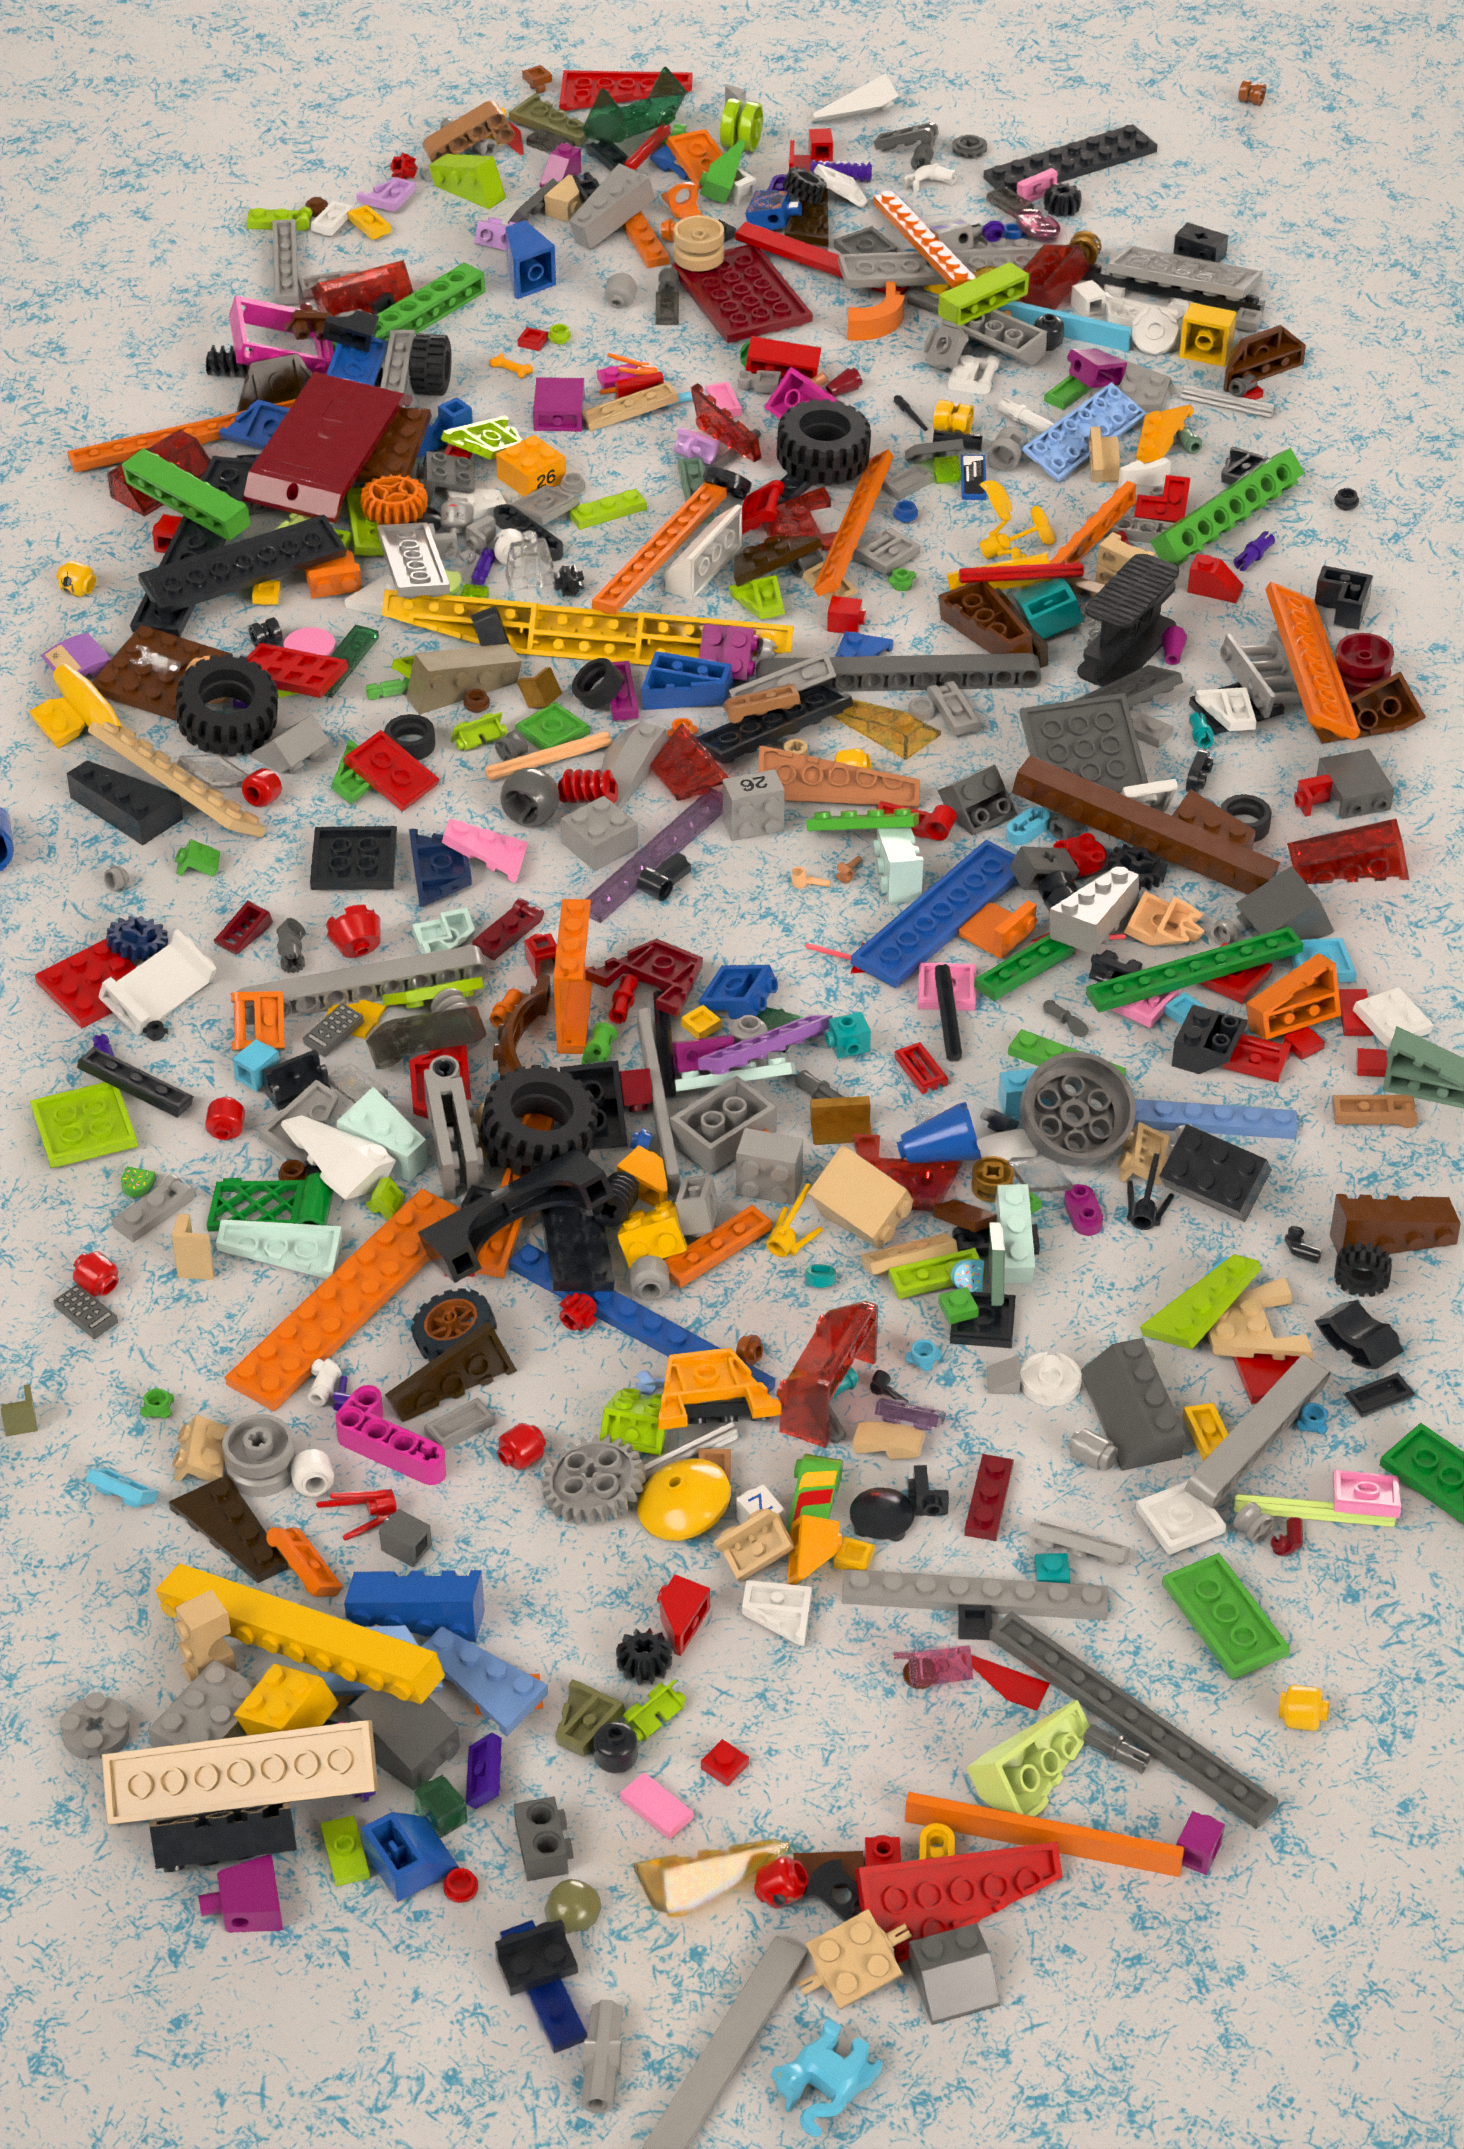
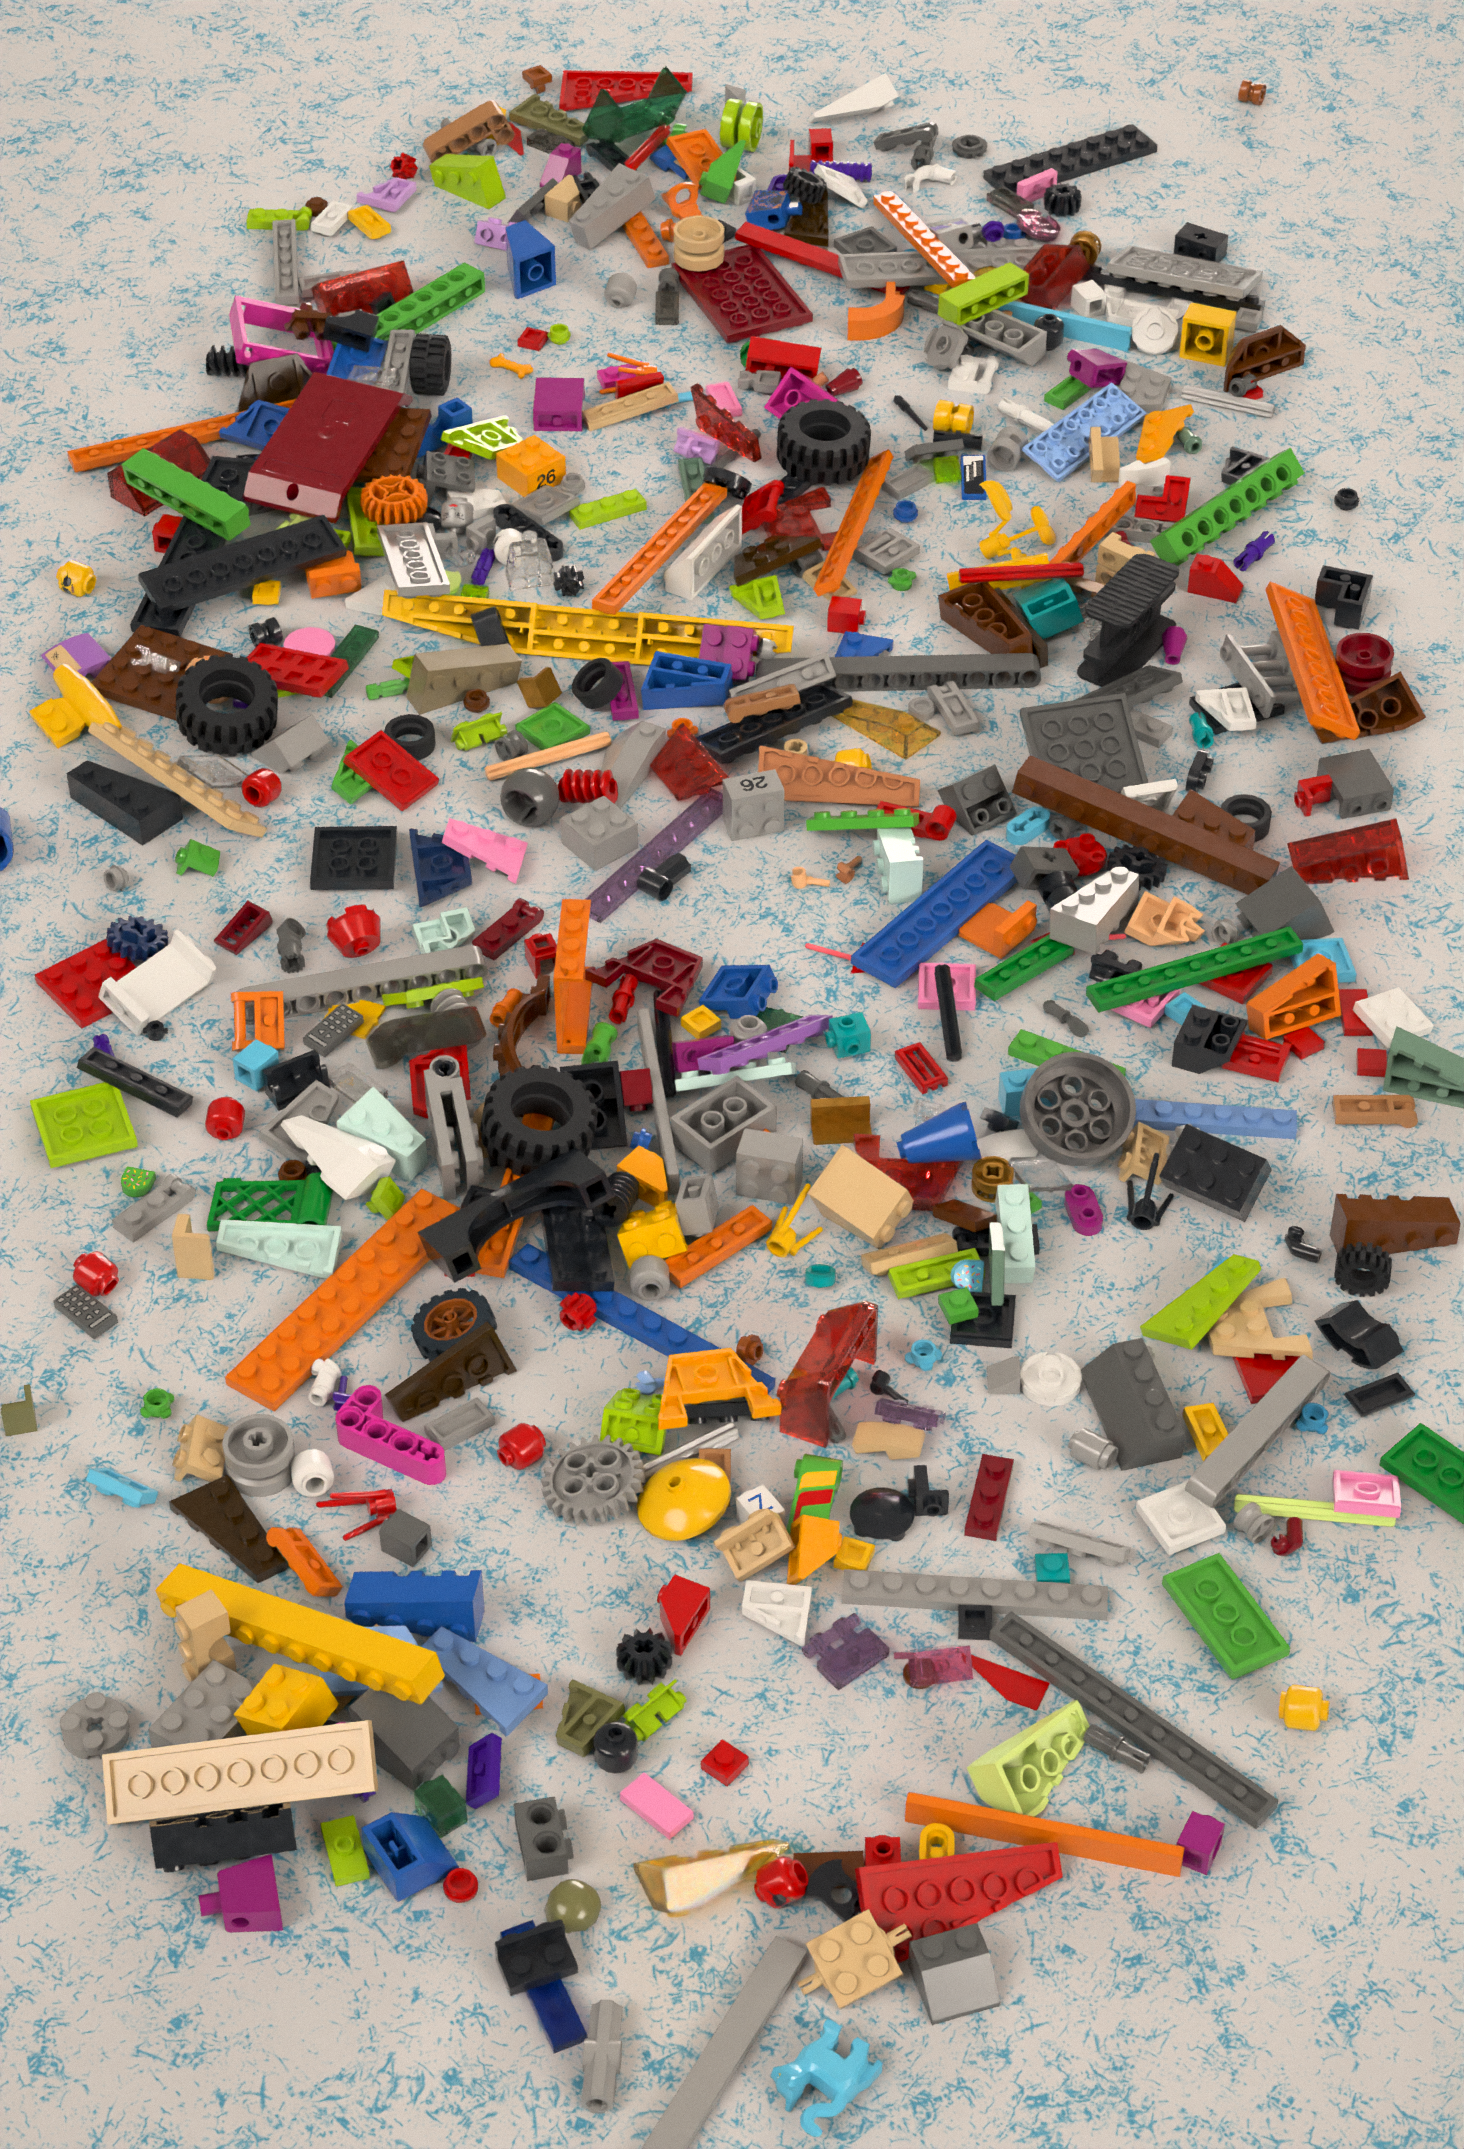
(375, 376): none -> clear plate
(851, 1658): none -> clear purple plate

